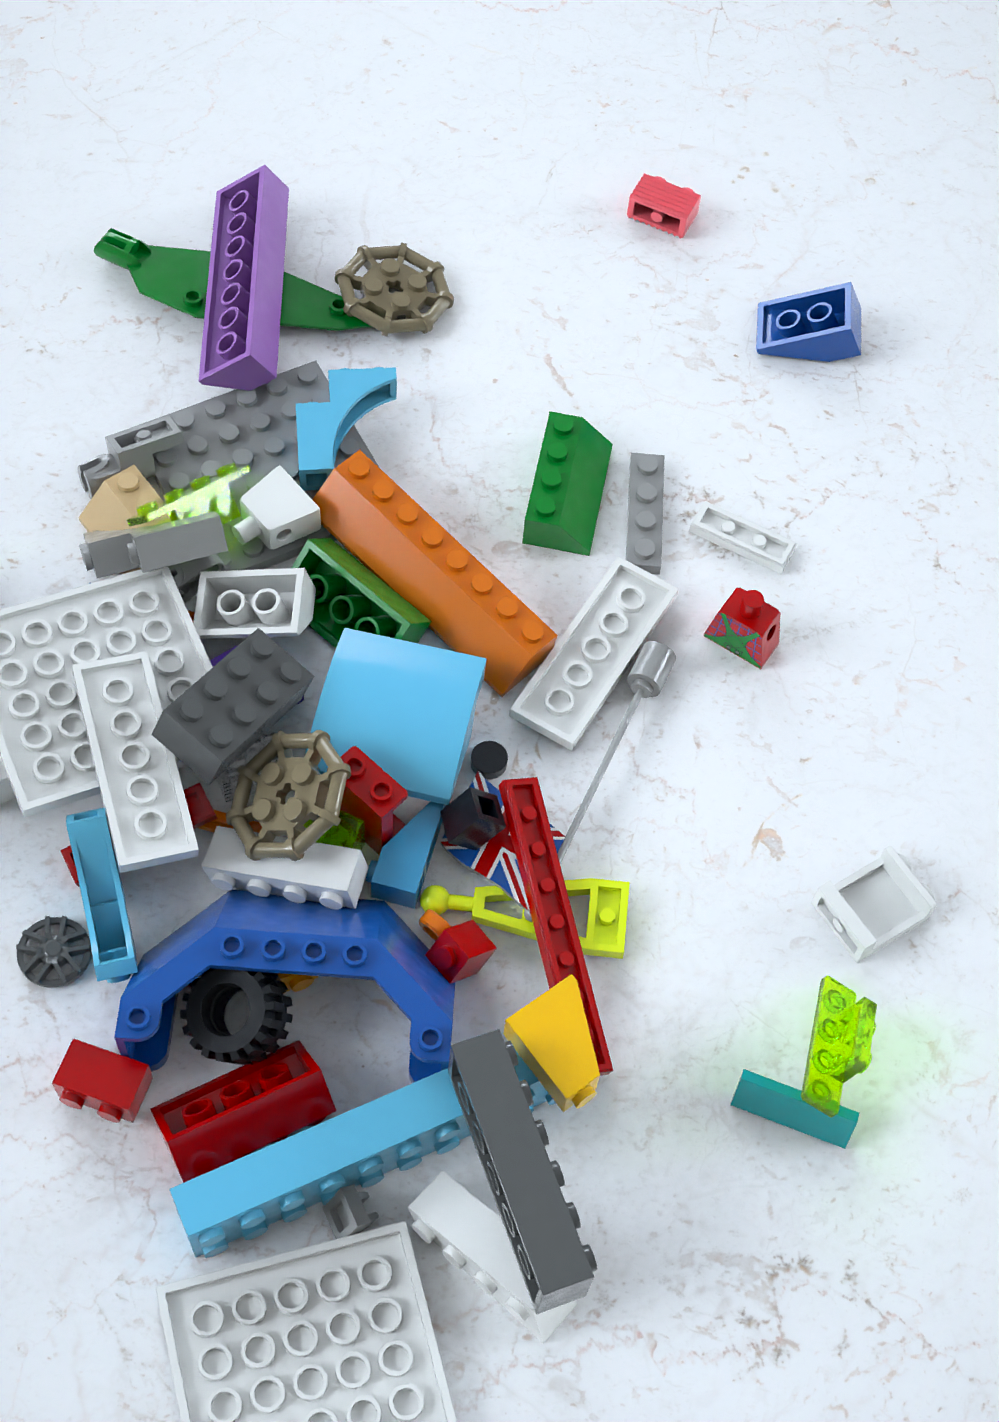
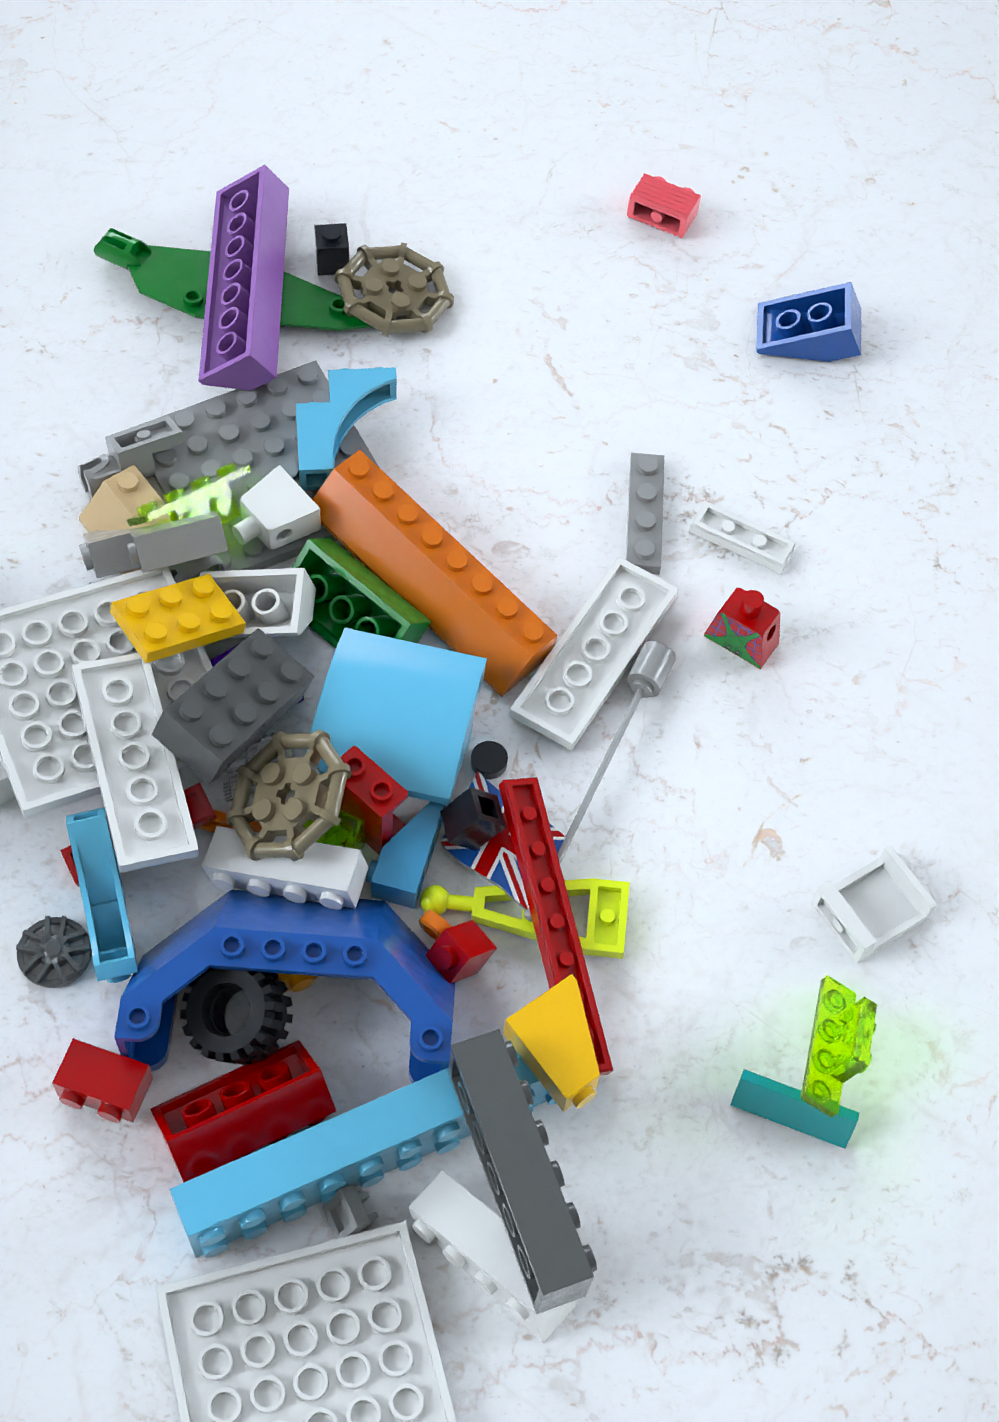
(177, 618): none -> yellow plate
(331, 247): none -> black brick
(567, 485): green slope -> none

